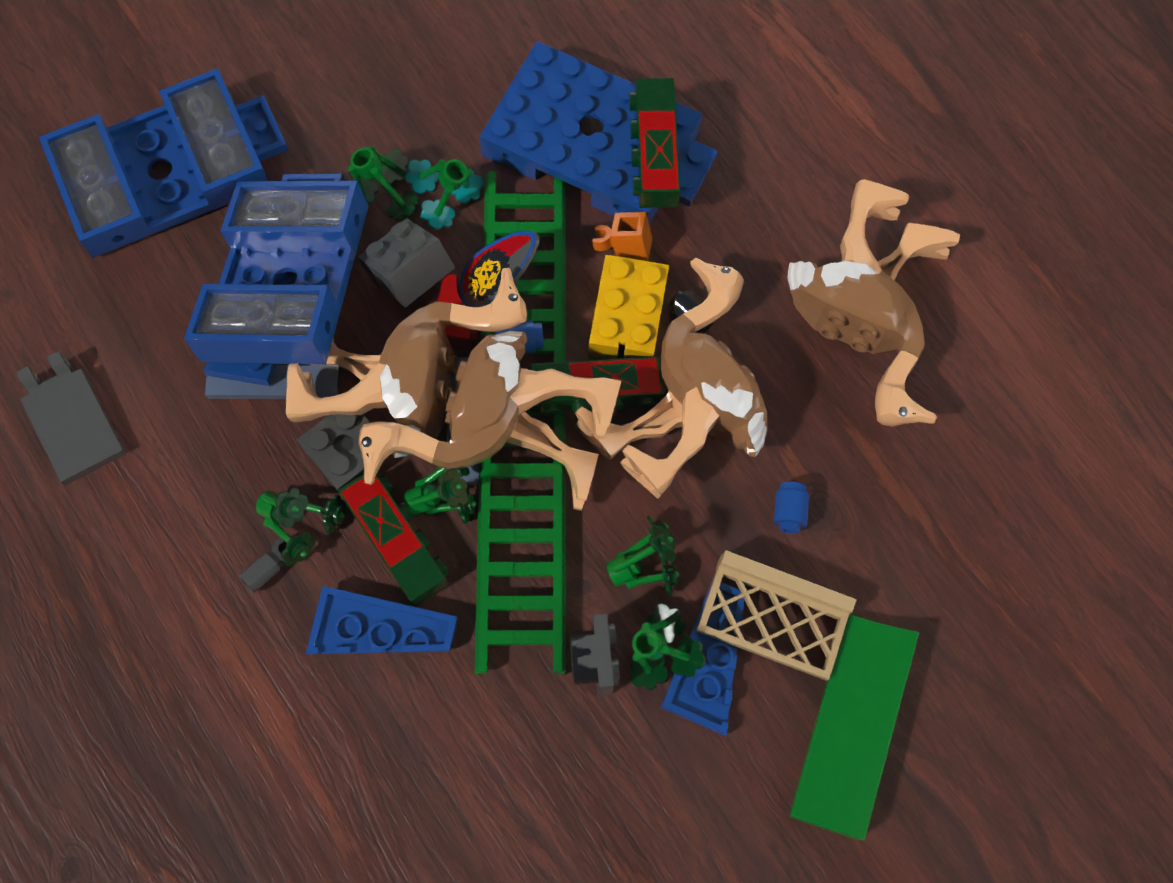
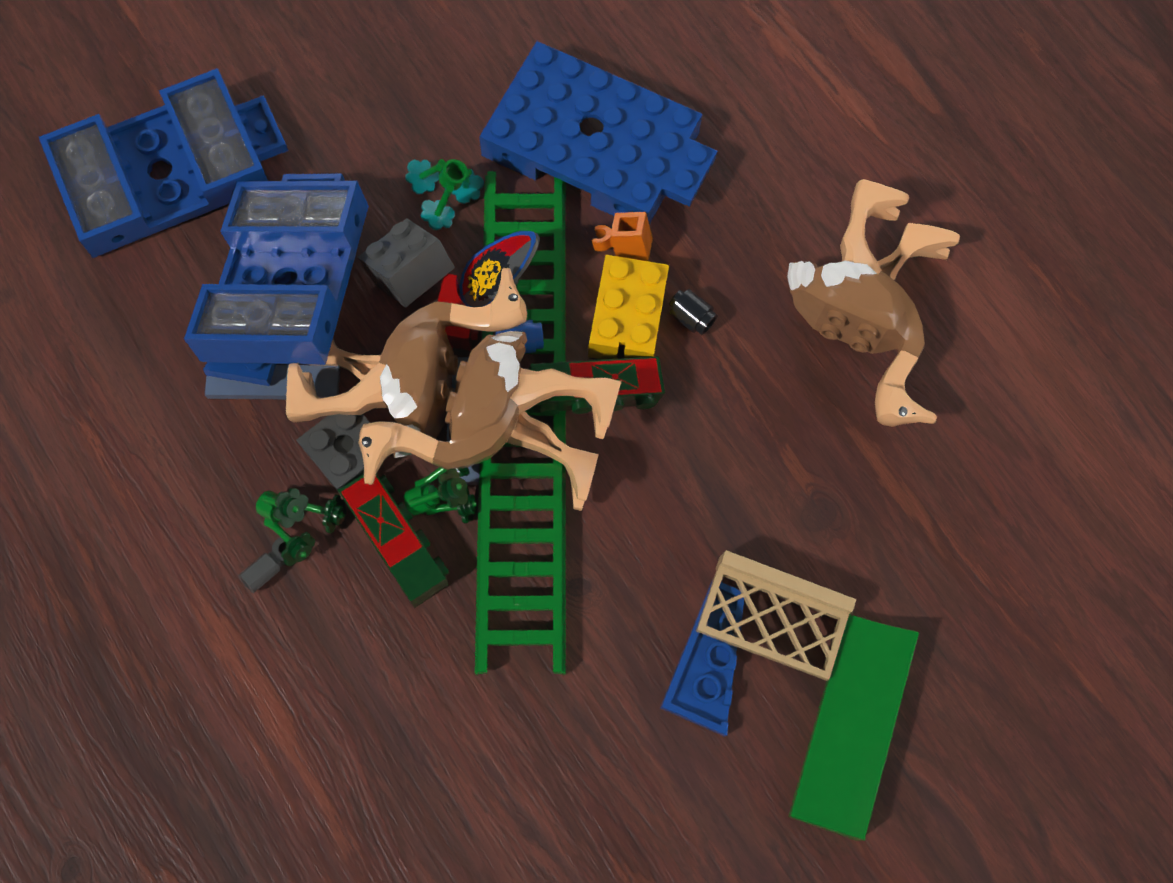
(69, 420): dark grey tile -> none
(373, 625): blue wing -> none
(386, 169): plant -> none
(592, 656): dark grey piece -> none
(626, 565): plant -> none
(651, 645): dark green plant -> none
(656, 143): dark green brick -> none
(704, 393): animal -> none
(791, 507): blue brick -> none

